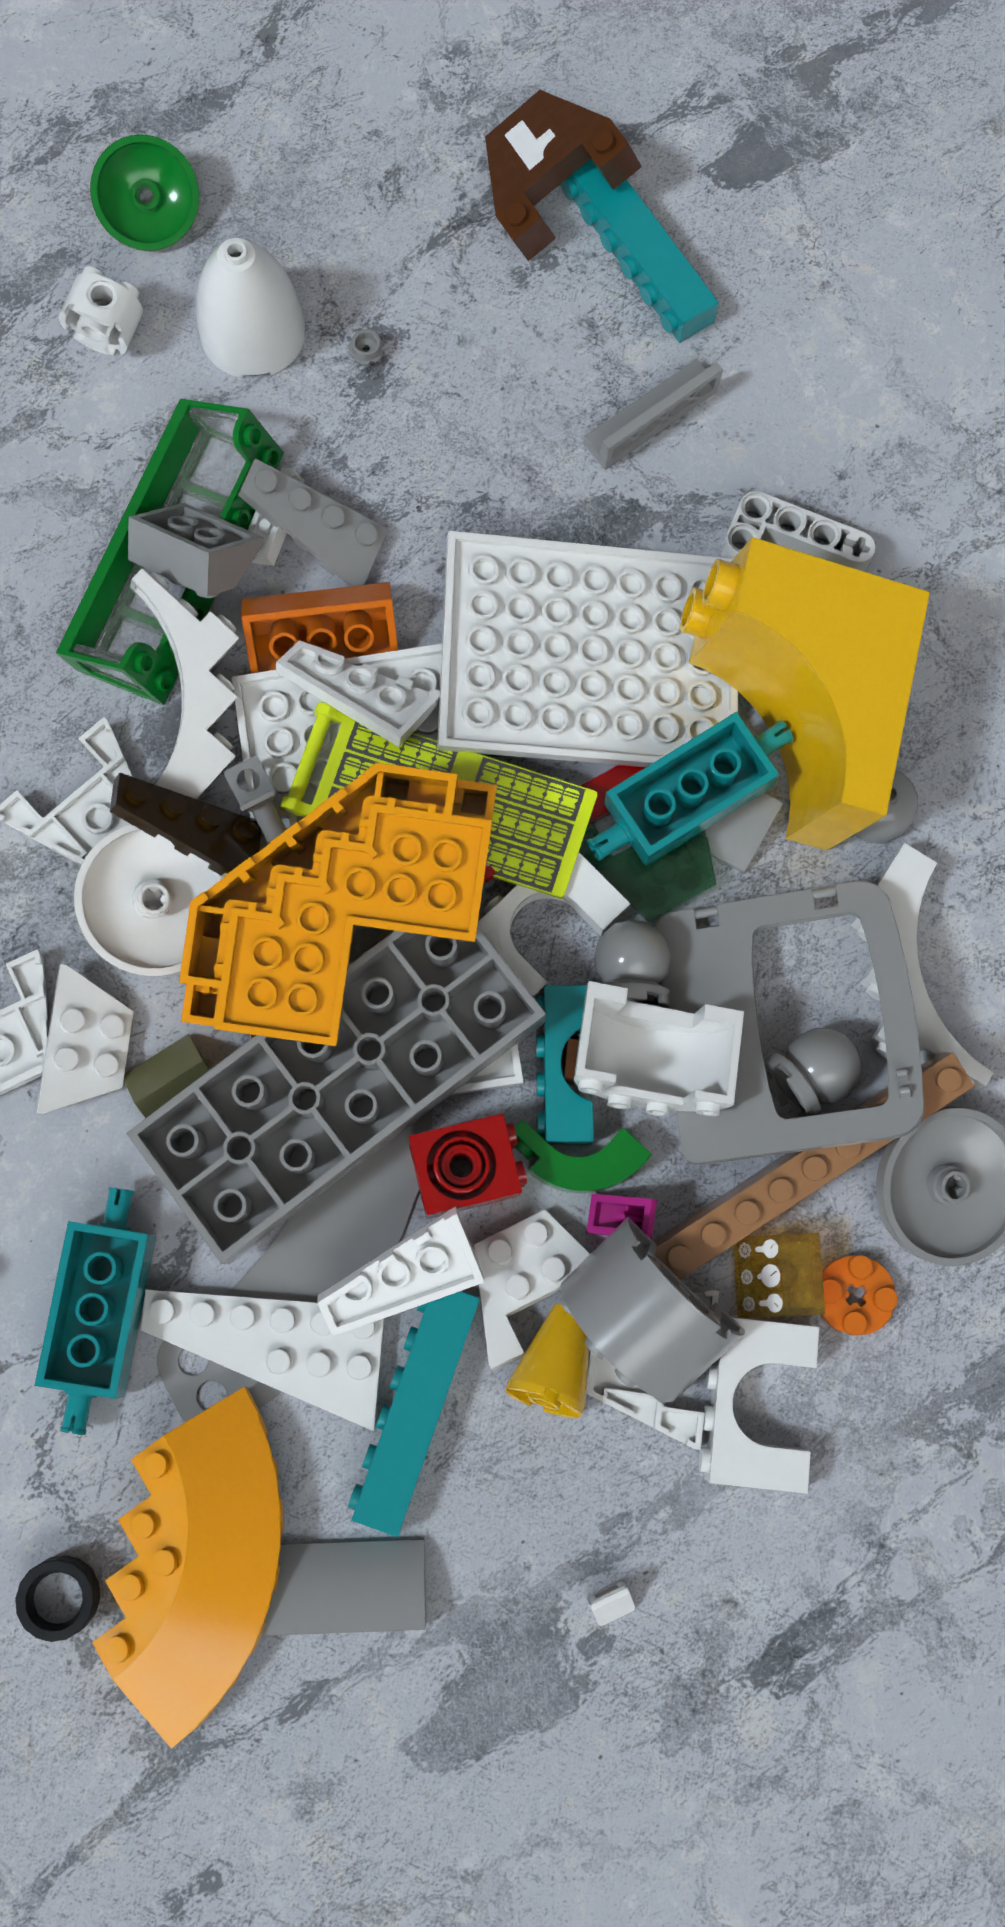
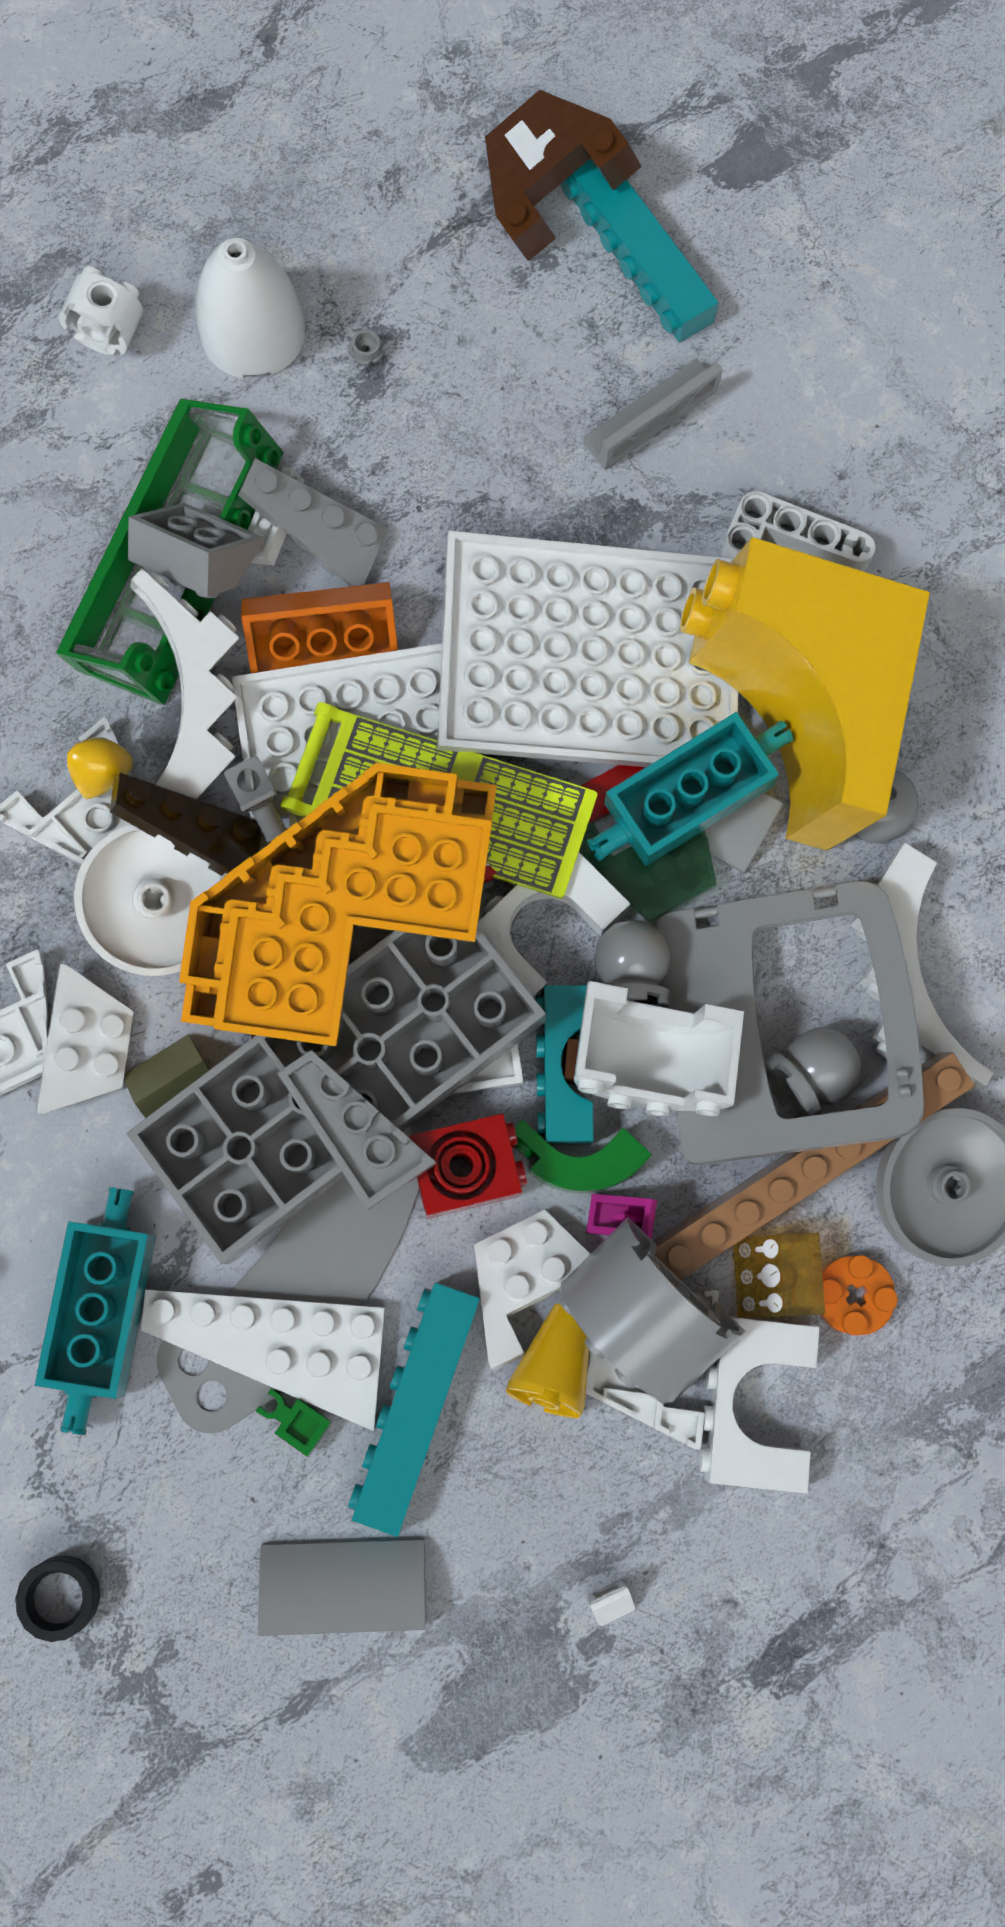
(96, 764): none -> yellow piece
(127, 170): green dish -> none
(201, 1566): light orange brick -> none
(299, 1425): none -> green plate
(360, 1138): none -> light grey wing
(373, 700): white wing -> none
(410, 1274): white wing -> none

